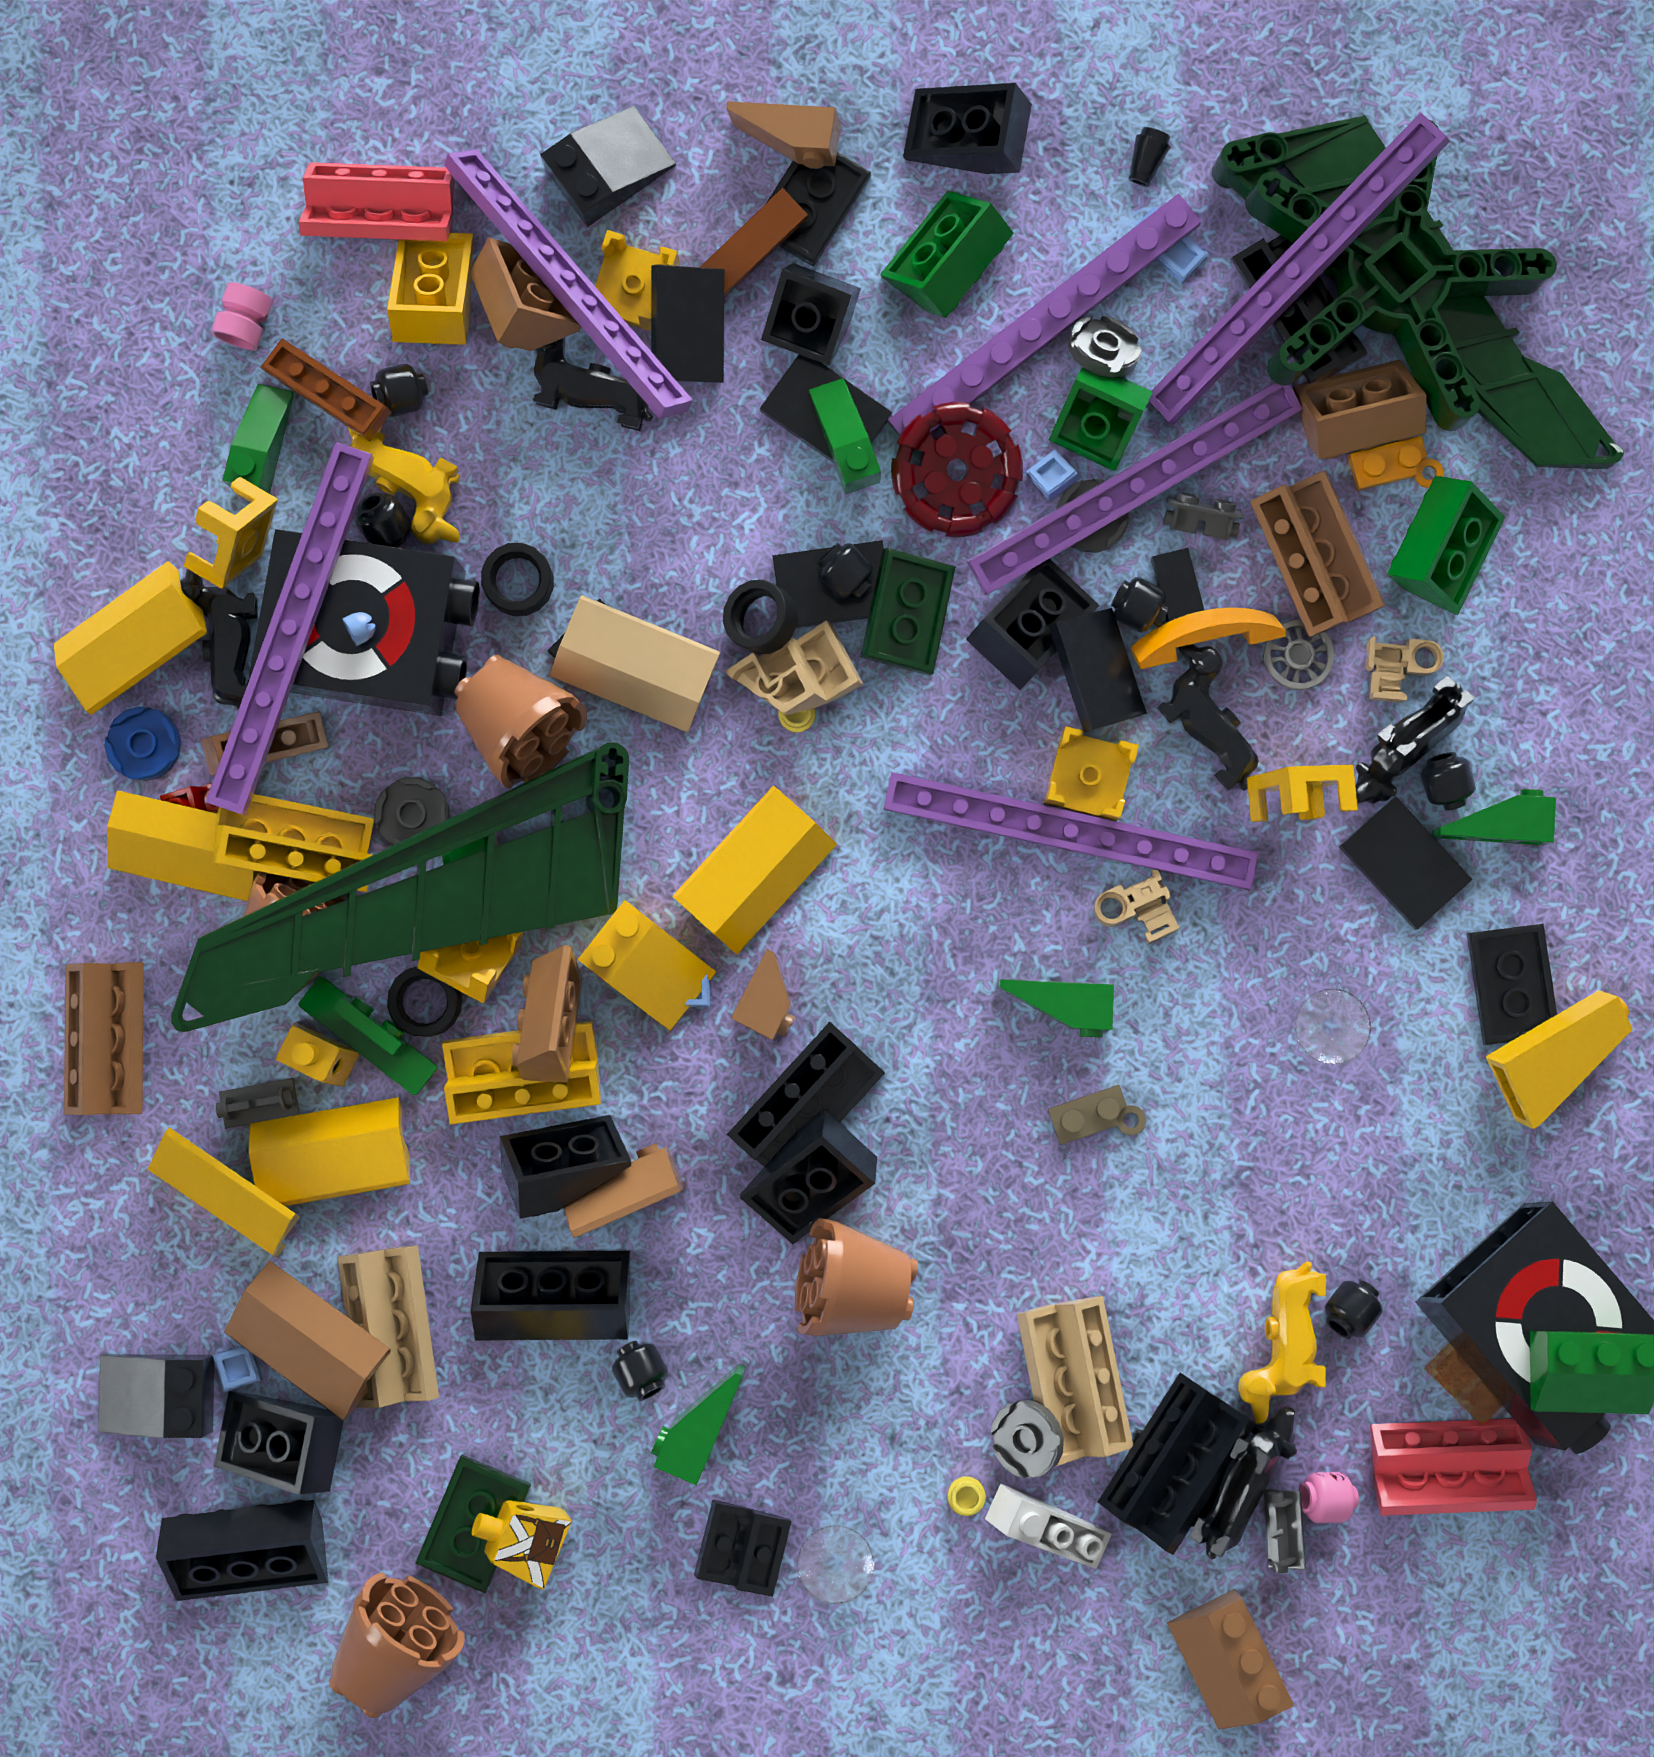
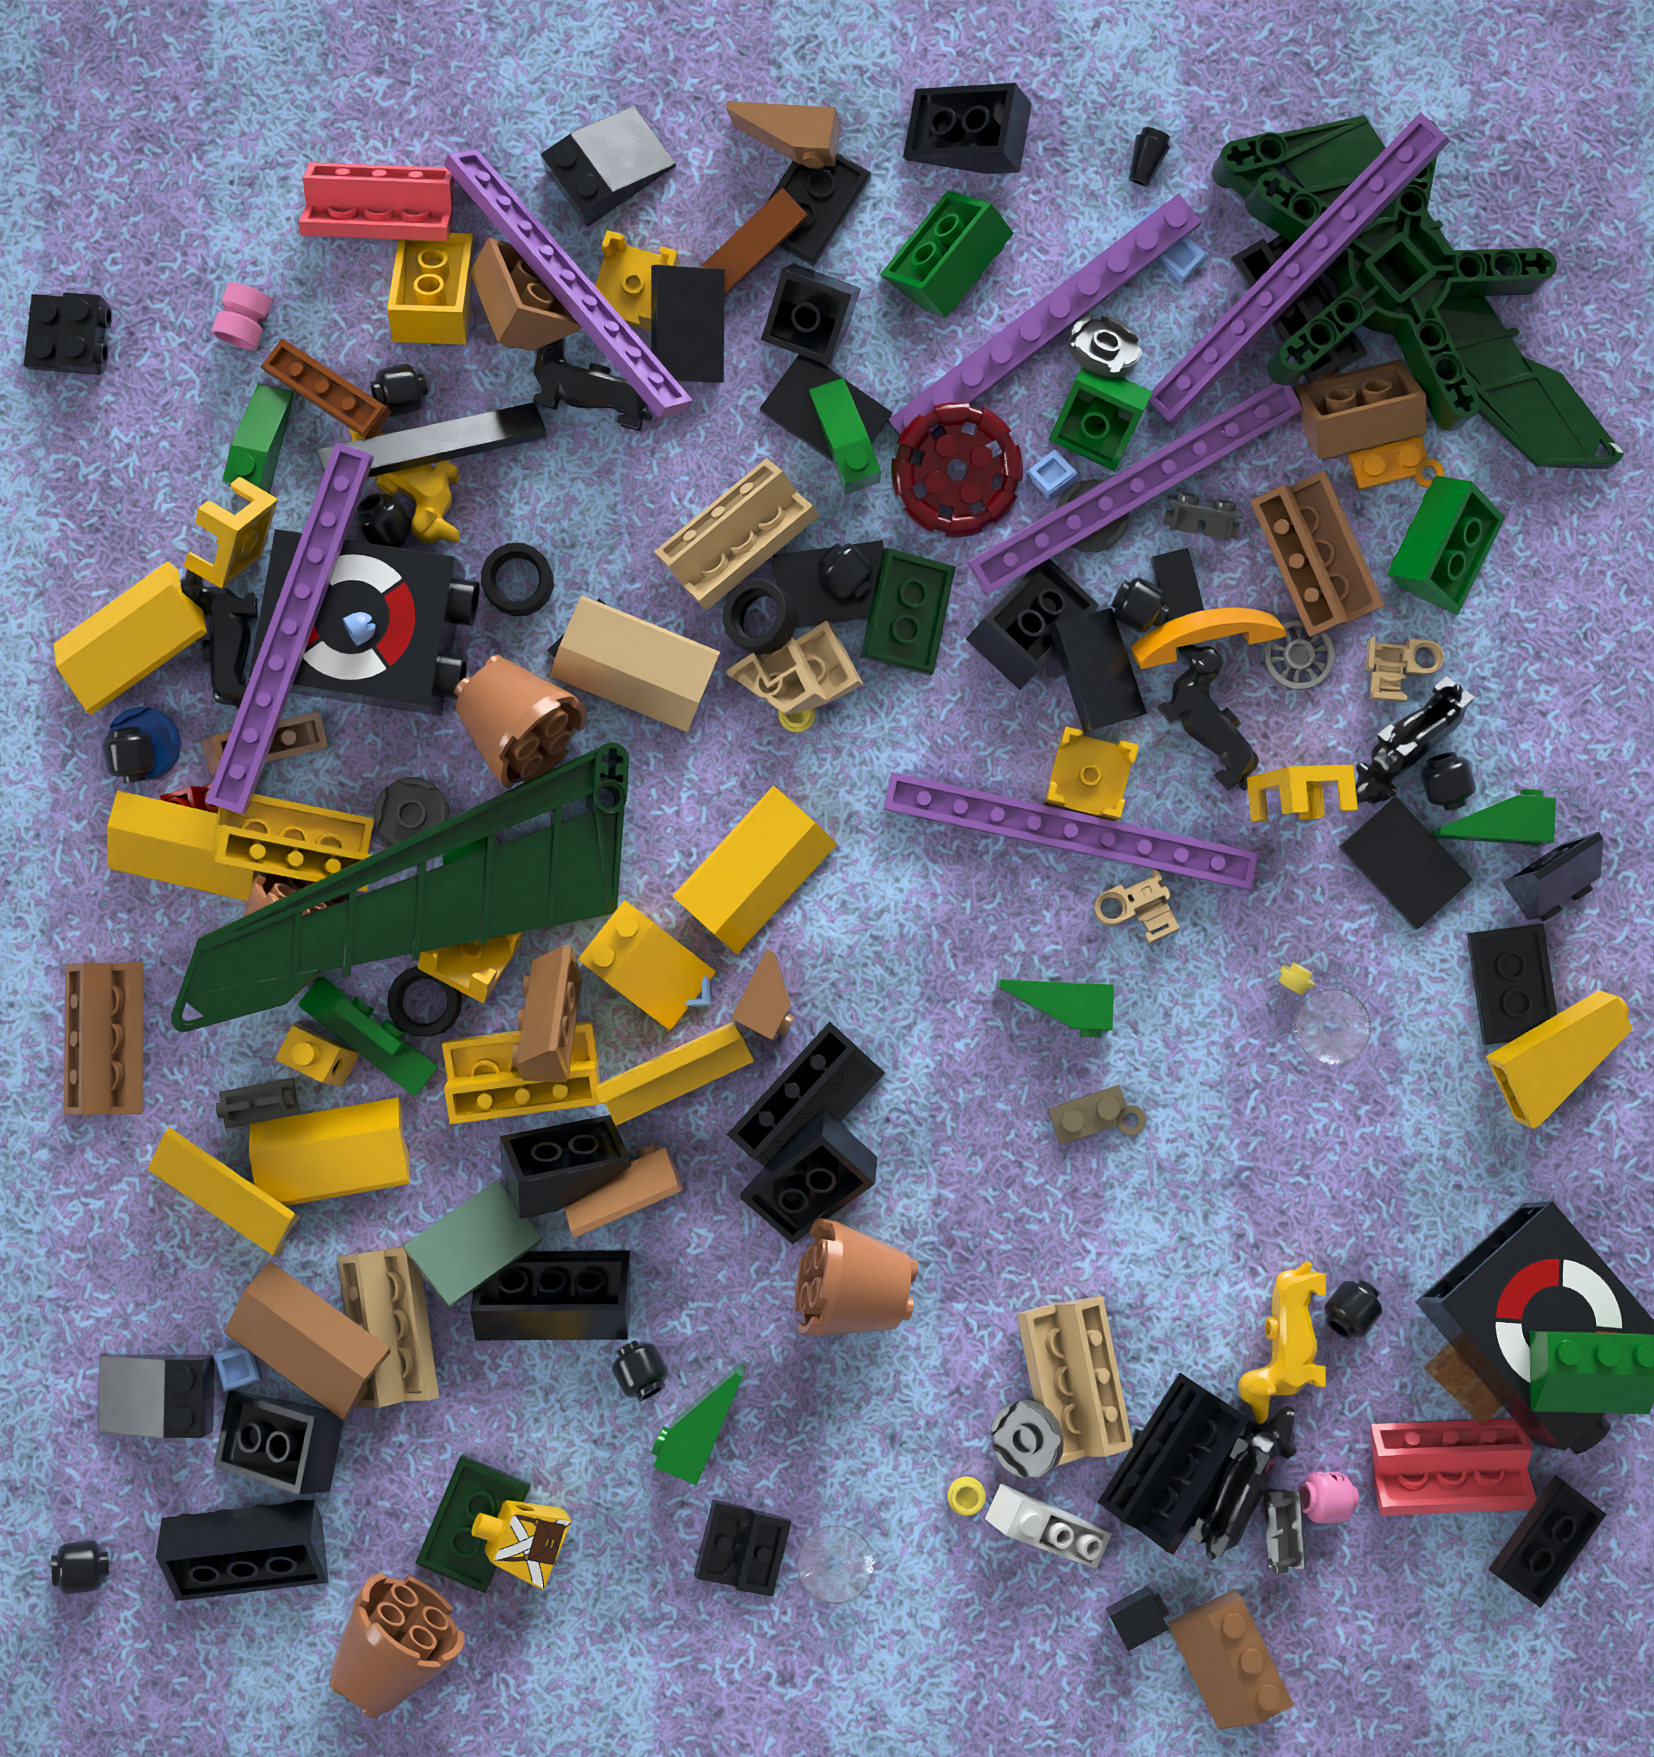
(67, 333): none -> black plate
(79, 1567): none -> black head
(129, 754): none -> black head
(448, 439): none -> tile
(472, 1244): none -> sand green tile
(674, 1073): none -> yellow slope
(736, 534): none -> tan slope
(1139, 1617): none -> black brick
(1296, 978): none -> light yellow plate
(1547, 1541): none -> black tile
(1557, 876): none -> black slope

